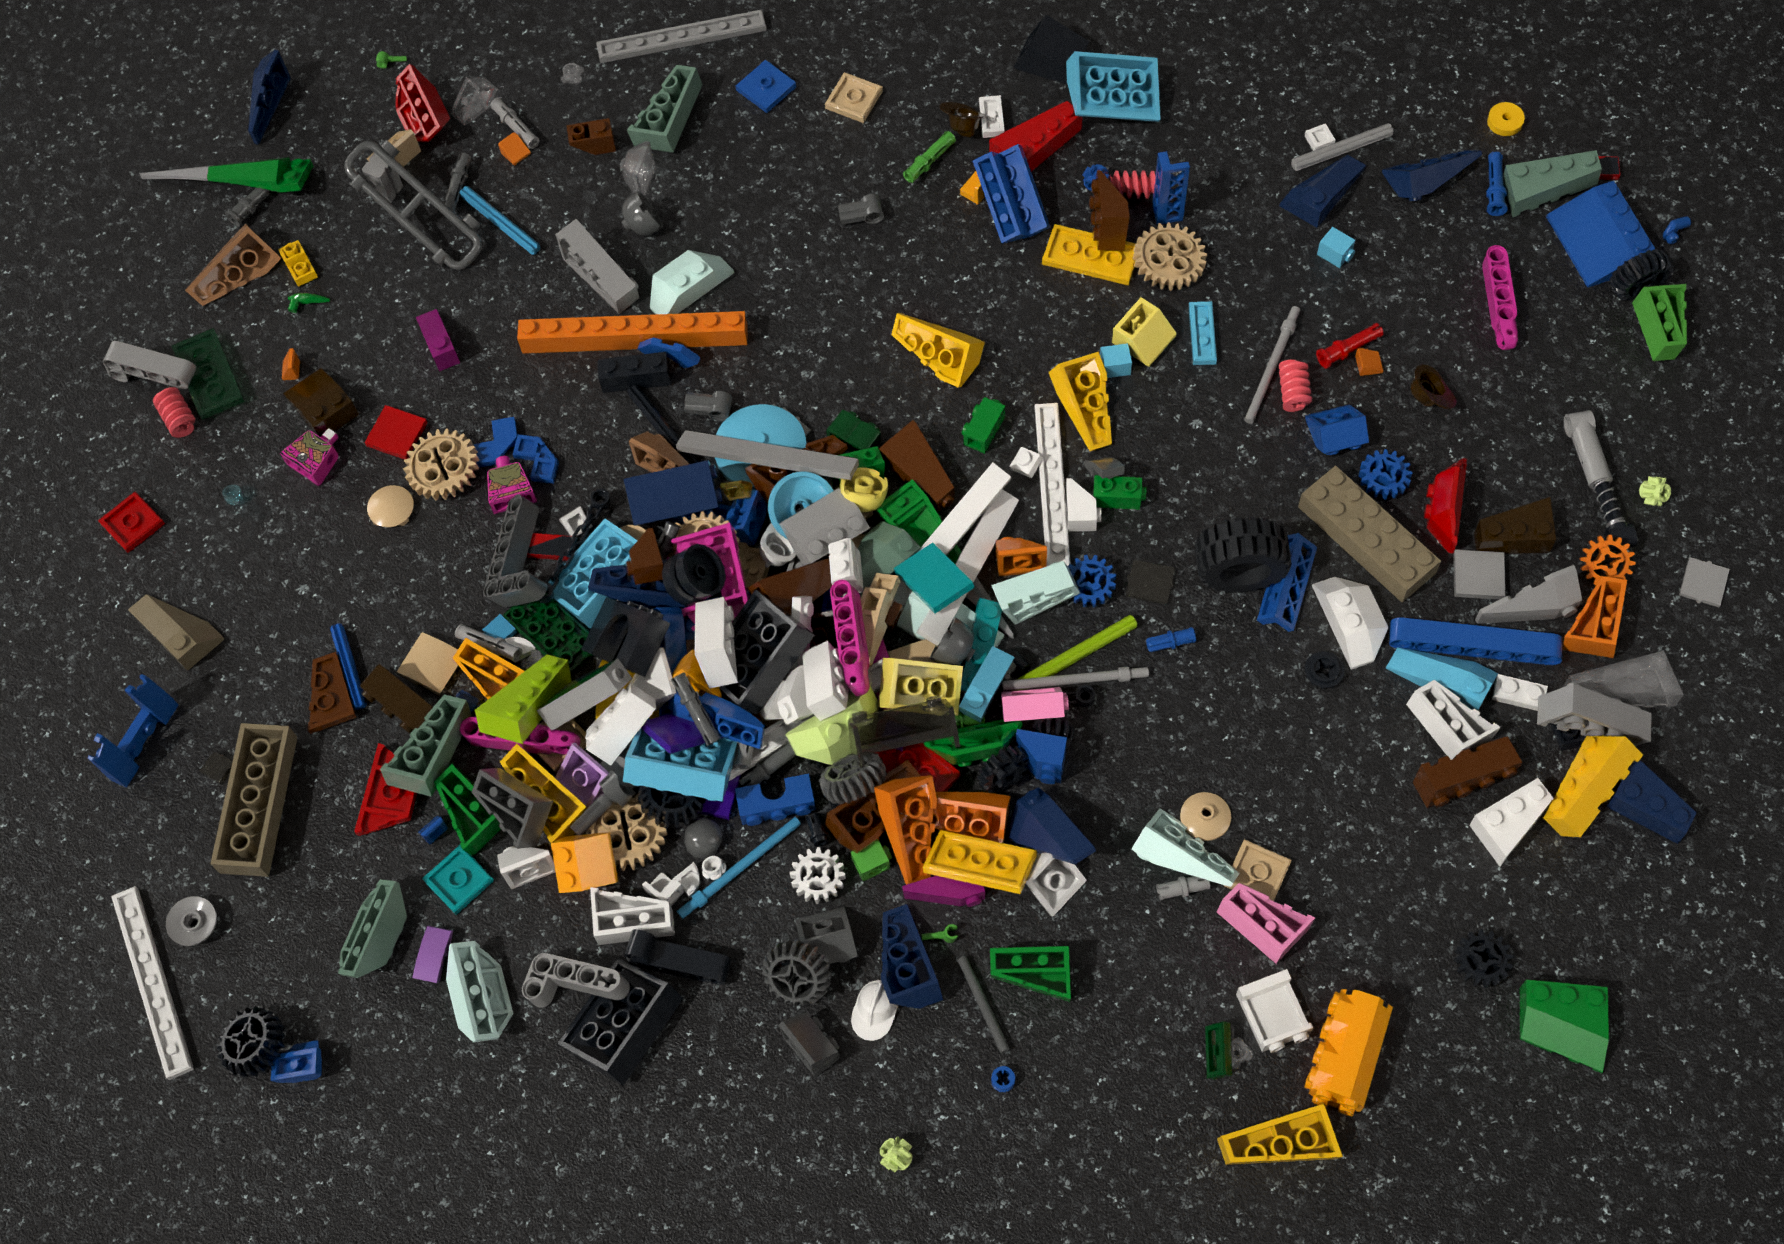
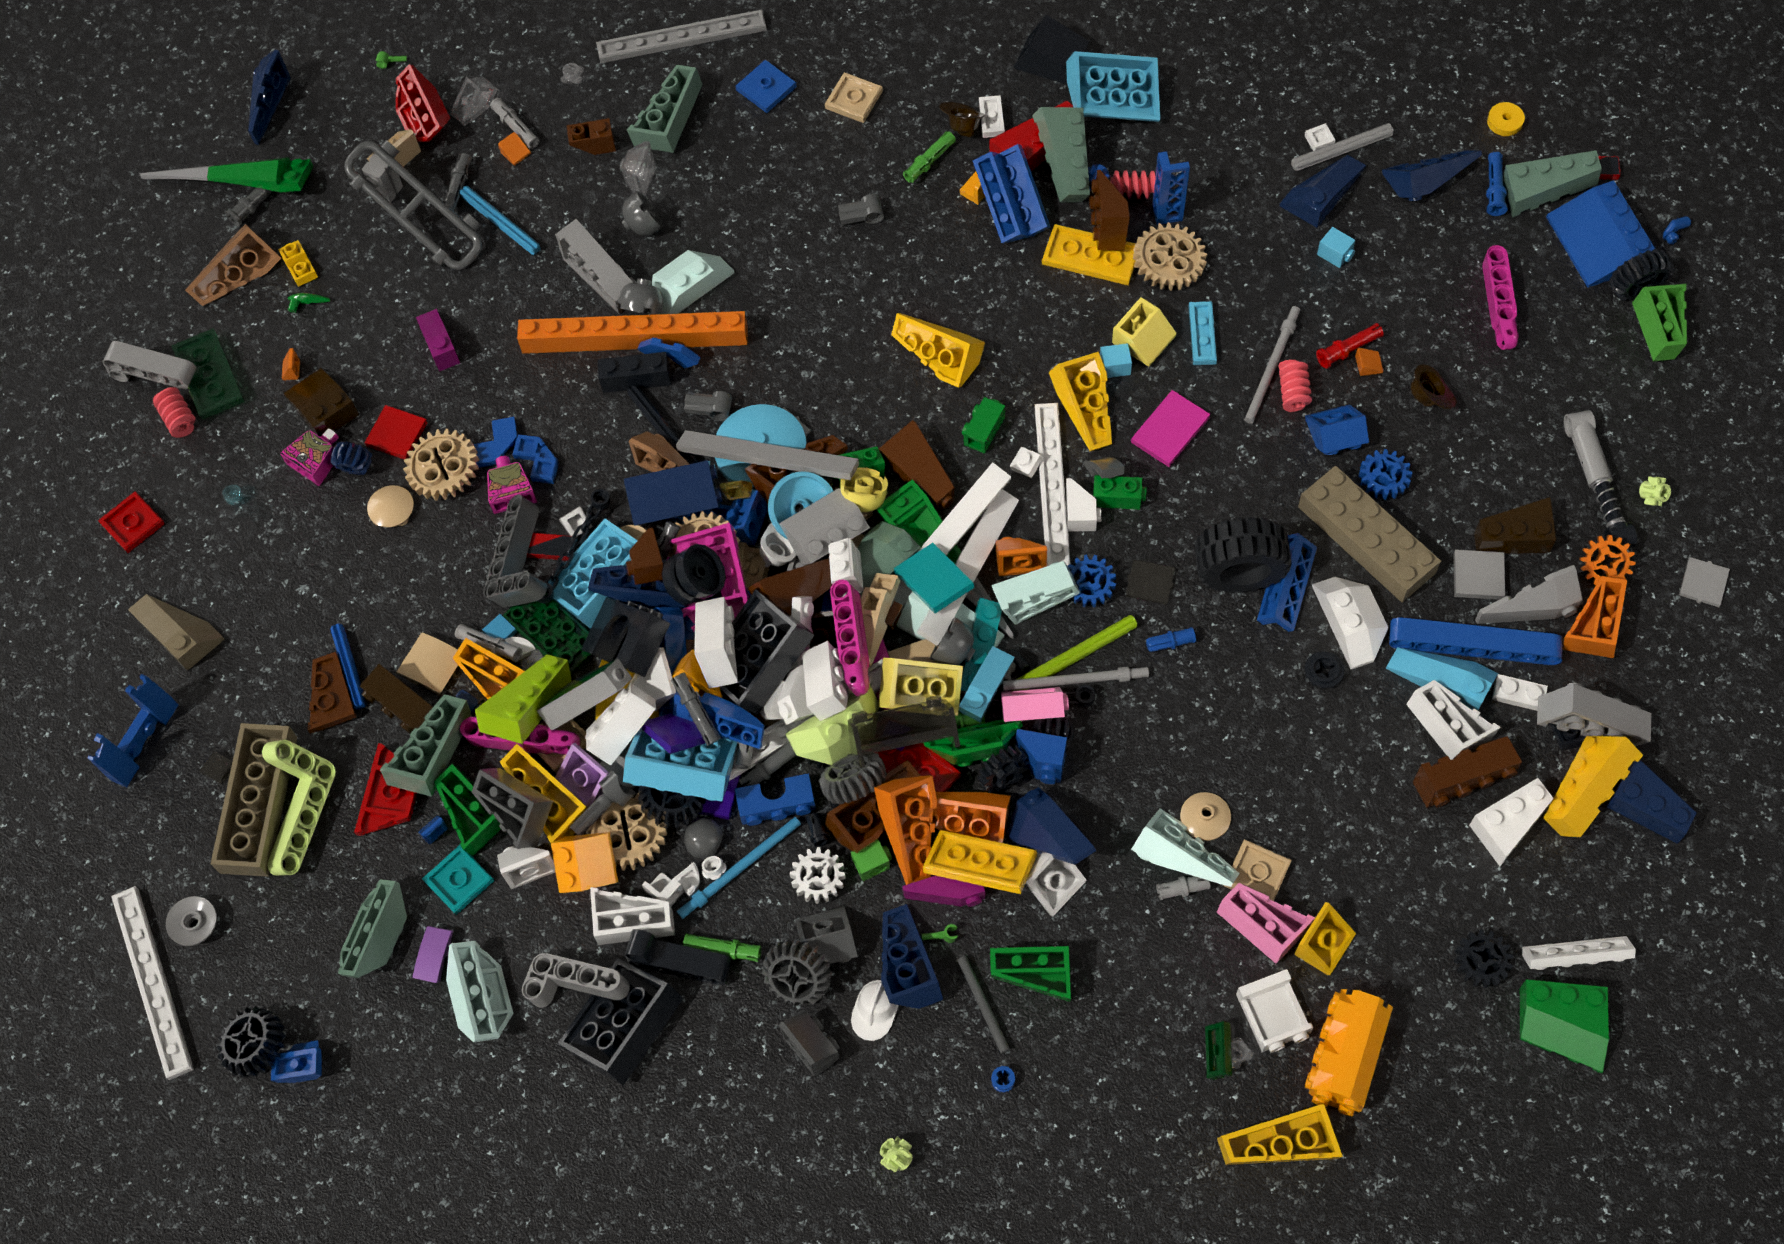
(300, 803): none -> yellowish green beam
(351, 458): none -> dark blue gear
(641, 297): none -> dark grey cylinder
(732, 949): none -> bright green pin
(854, 432): dark green brick -> none
(1065, 147): none -> sand green wedge
(1170, 428): none -> dark pink tile
(1325, 940): none -> yellow slope
(1446, 504): red wedge -> none
(1578, 952): none -> white plate
(1634, 681): clear wedge -> none

